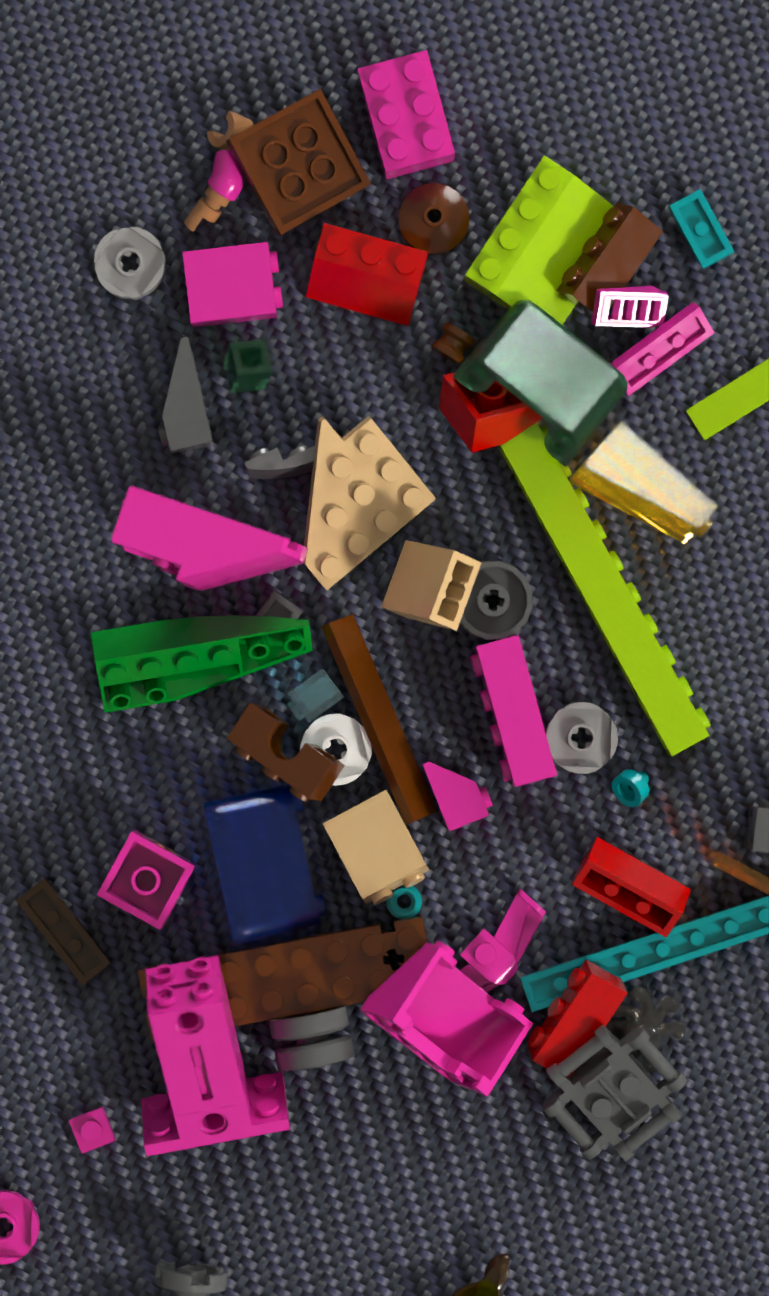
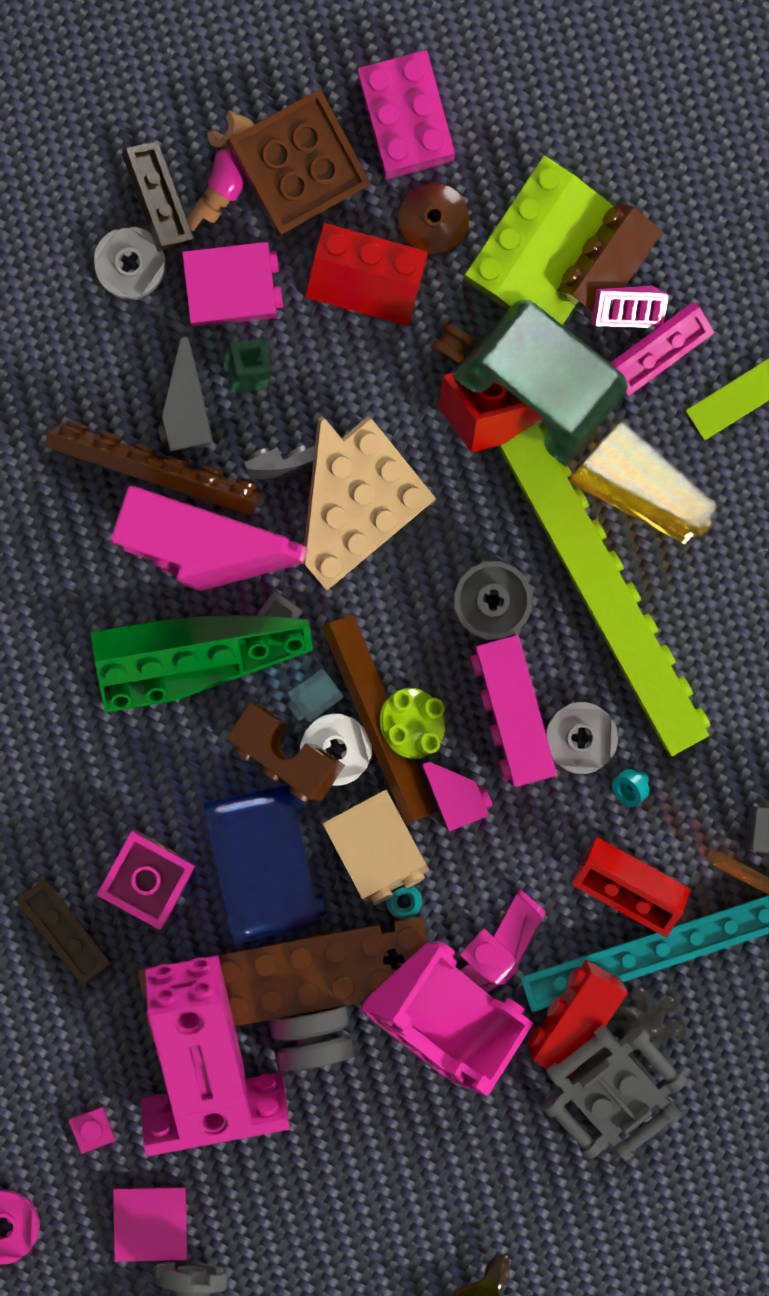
(144, 464): none -> reddish brown plate
(150, 1223): none -> dark pink tile
(157, 196): none -> plate
(412, 723): none -> lime dish
(431, 584): tan brick -> none
(701, 229): teal plate -> none

